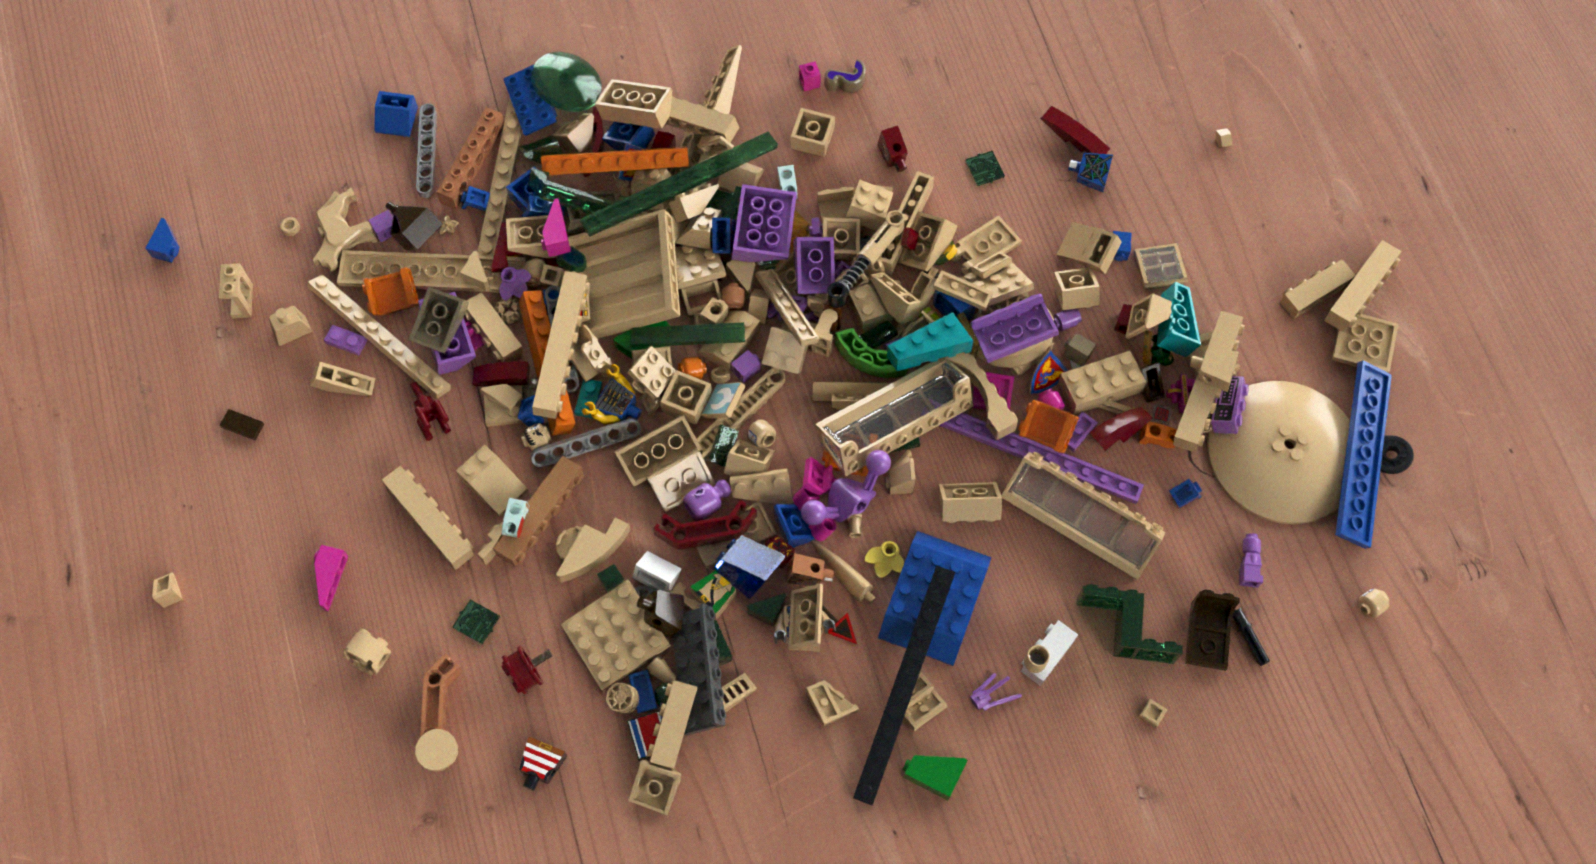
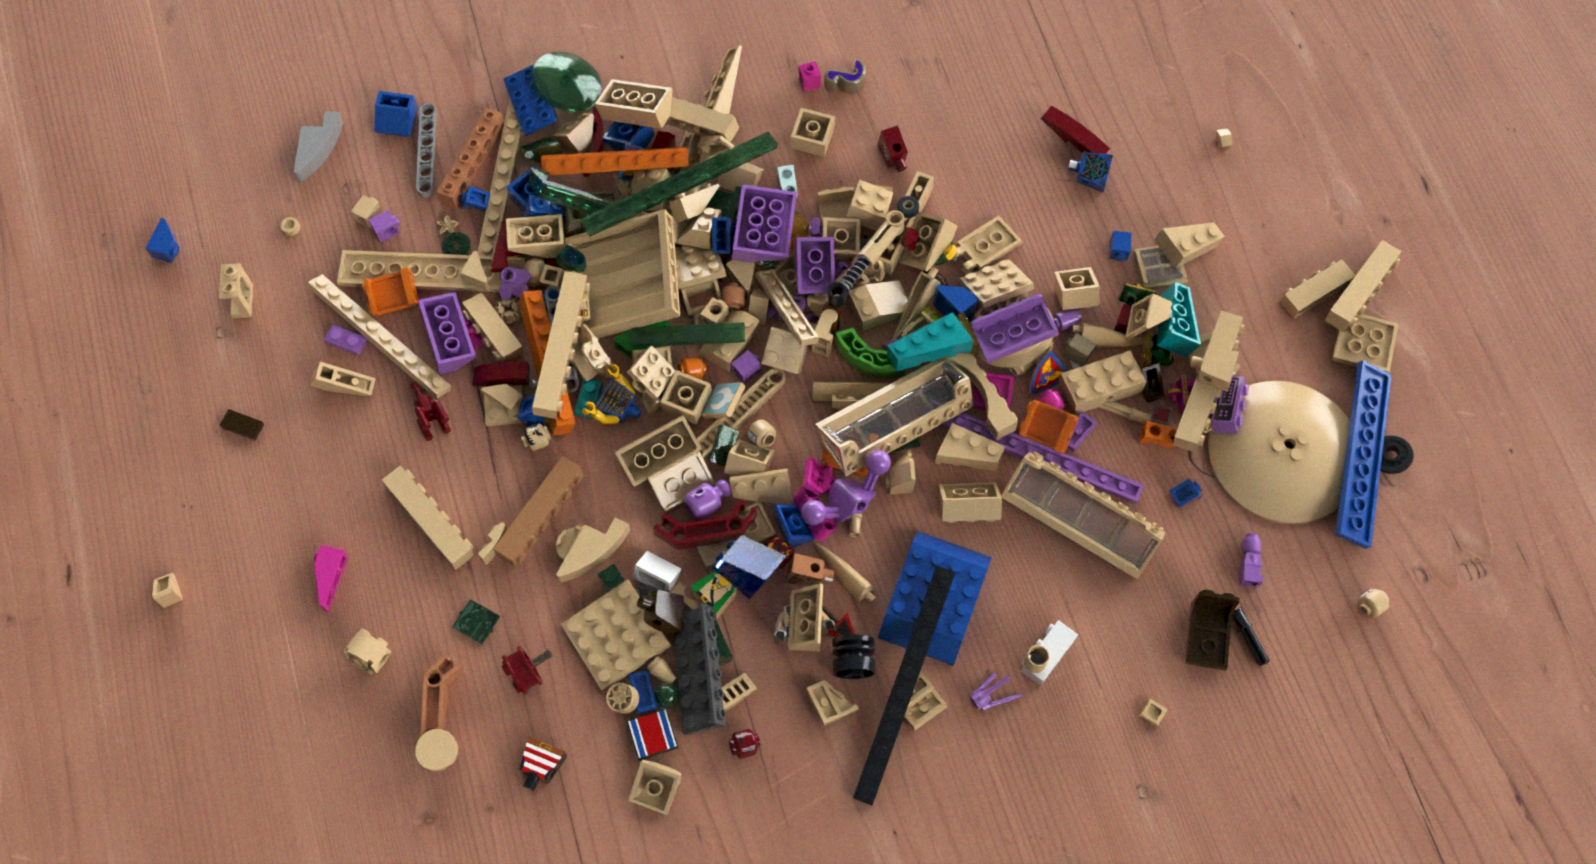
(288, 325): tan torso -> none
(316, 145): none -> light grey slope
(336, 232): tan animal -> none
(366, 209): none -> tan brick
(412, 225): dark brown piece -> none
(438, 320): dark tan slope -> none
(449, 242): none -> clear green gear
(491, 479): tan slope -> none
(514, 517): light aqua leg -> none
(555, 232): dark pink slope -> none
(584, 438): light grey beam -> none
(673, 723): tan brick -> none
(720, 374): tan tile -> none
(744, 743): none -> dark red head
(767, 609): clear green slope -> none
(853, 656): none -> black wheel
(879, 334): clear green tile -> none
(885, 562): light yellow plate -> none
(897, 300): tan slope -> none
(908, 201): none -> black wheel
(935, 773): green slope -> none
(963, 290): tan plate -> none
(969, 449): none -> tan wedge
(985, 168): clear green piece -> none
(991, 265): tan tile -> none
(1090, 247): tan slope -> none
(1106, 337): none -> tan piece
(1120, 427): dark red slope -> none
(1129, 624): clear green bracket -> none
(1134, 293): none -> dark green hips
(1188, 242): none -> tan wedge

